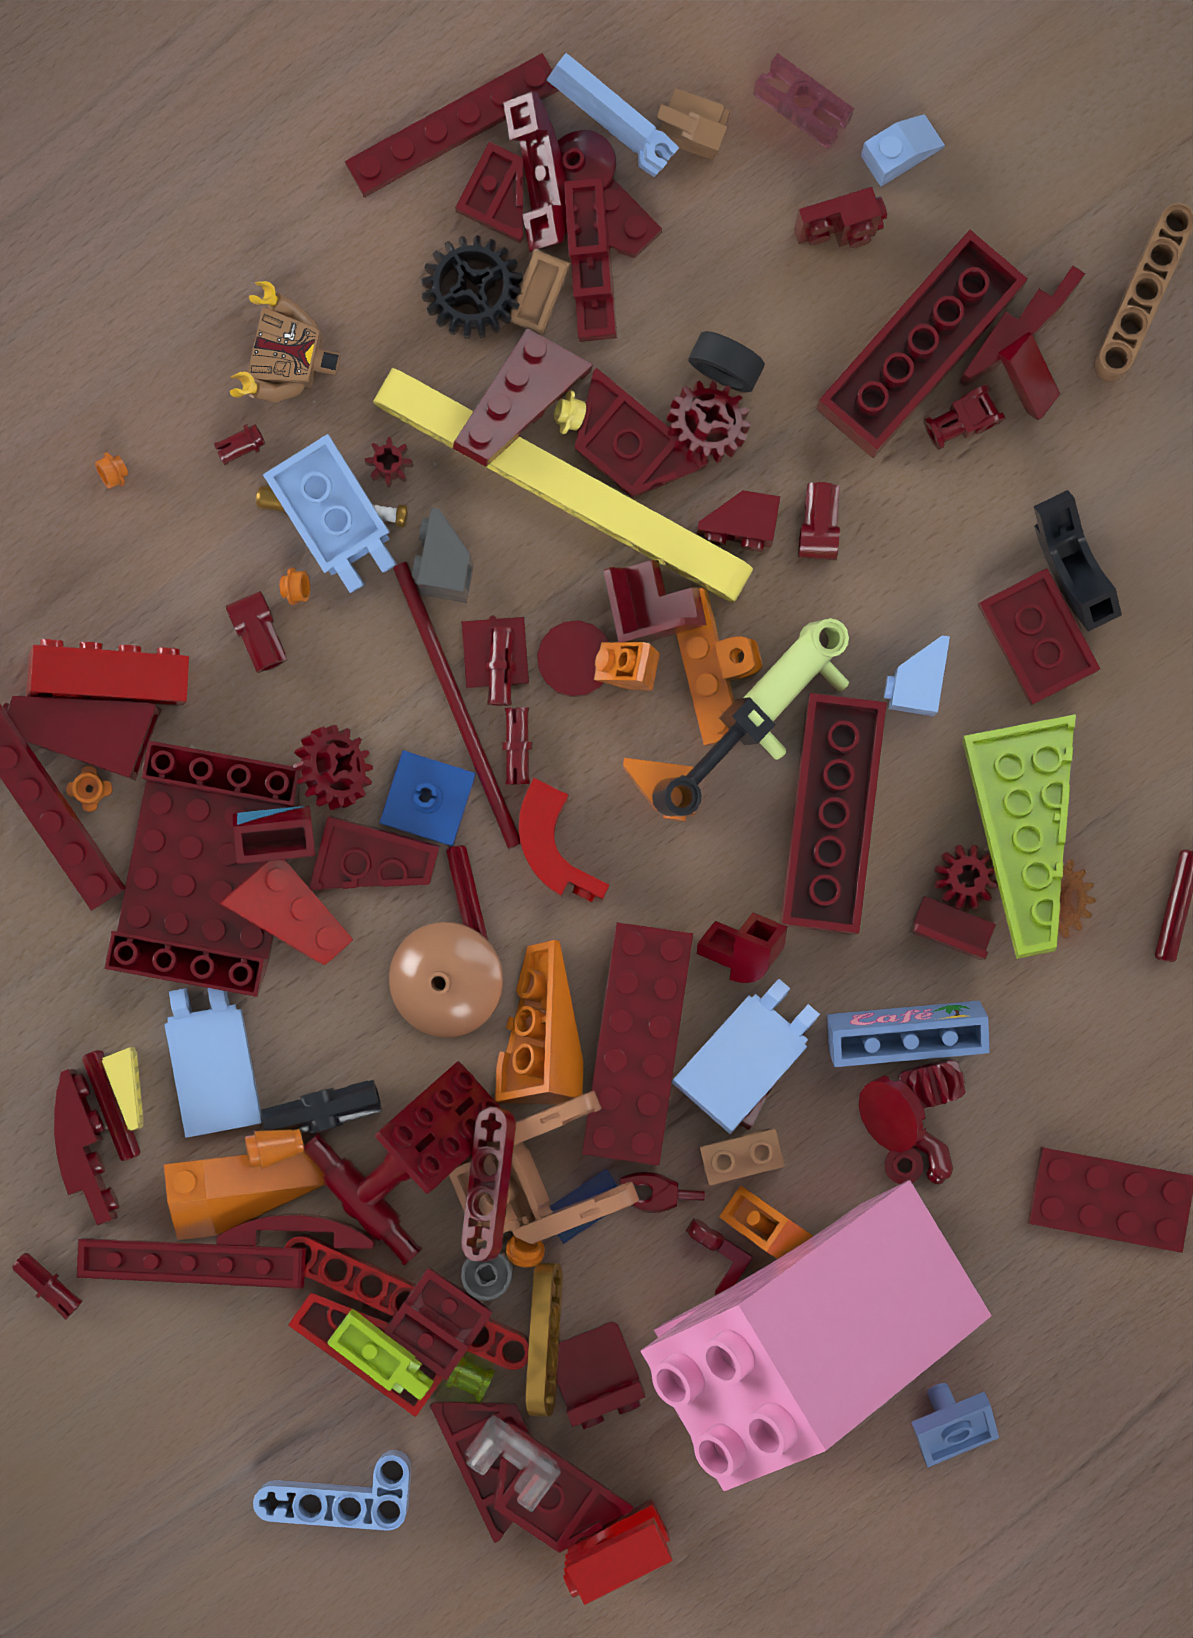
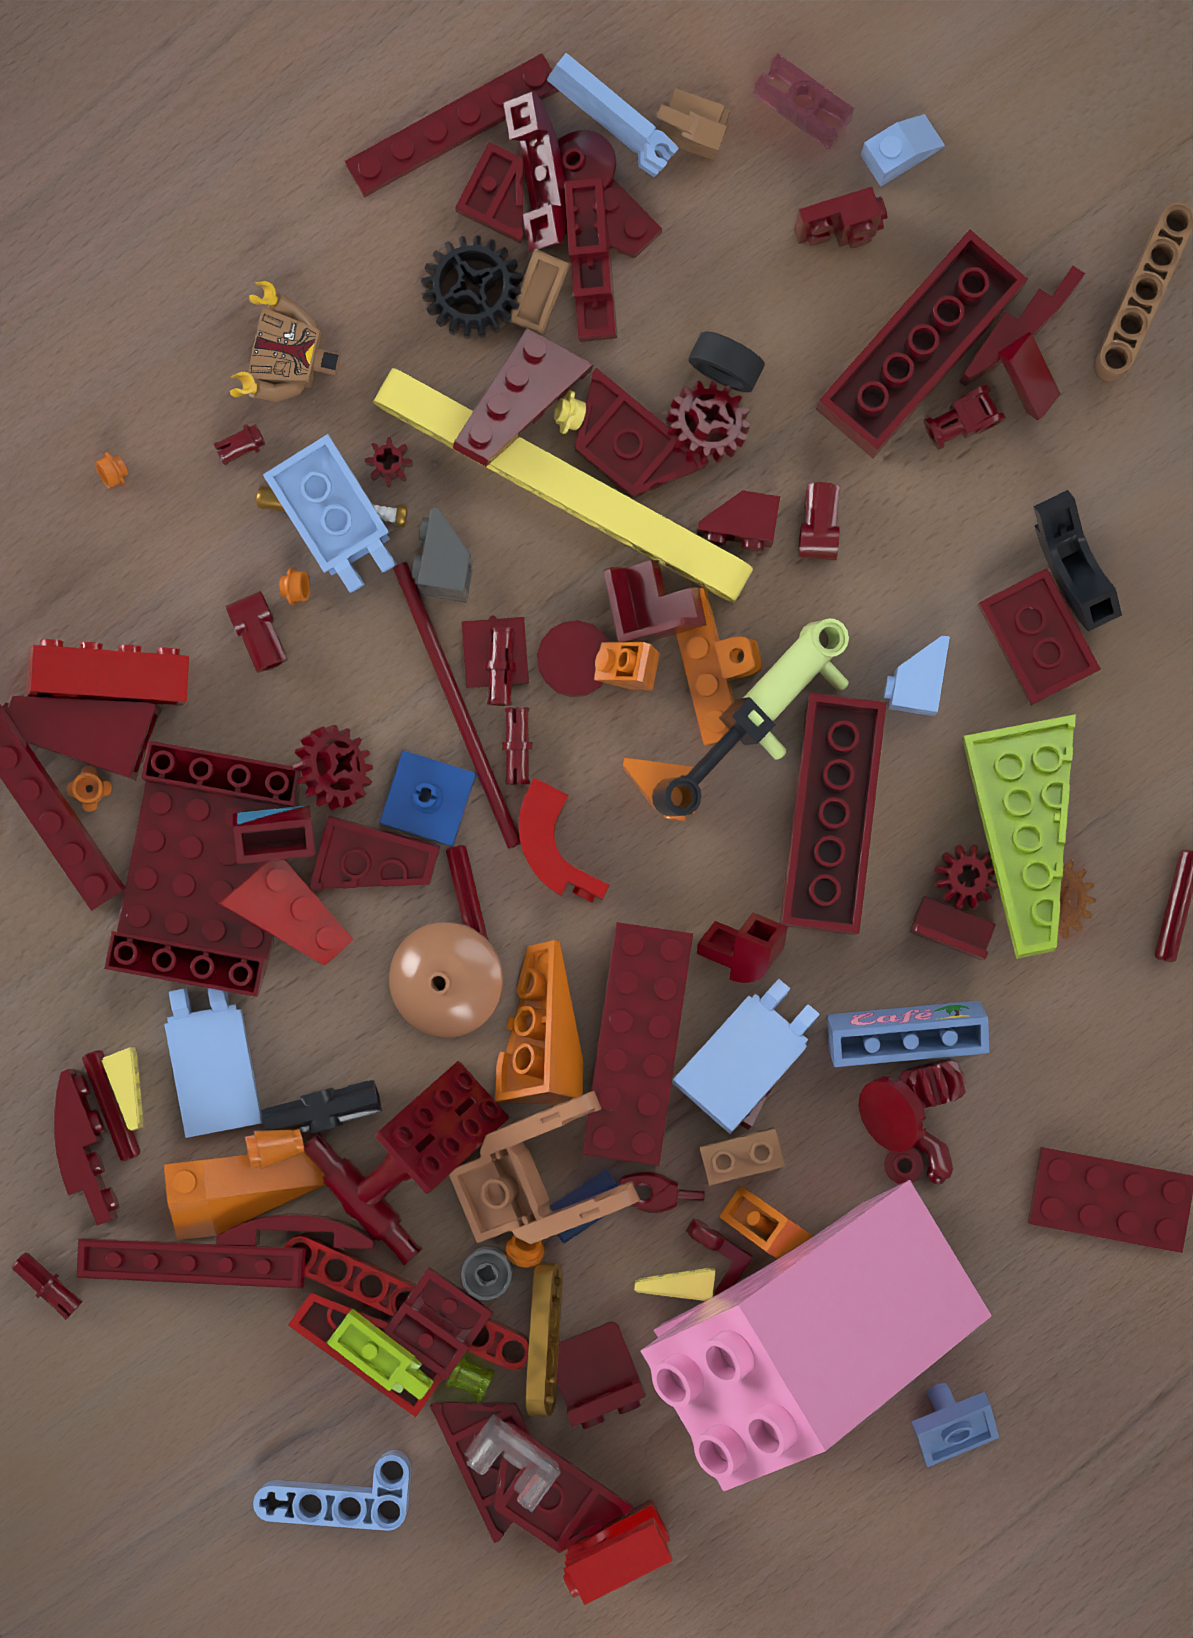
(481, 1183): dark red beam -> none
(690, 1284): none -> light yellow slope

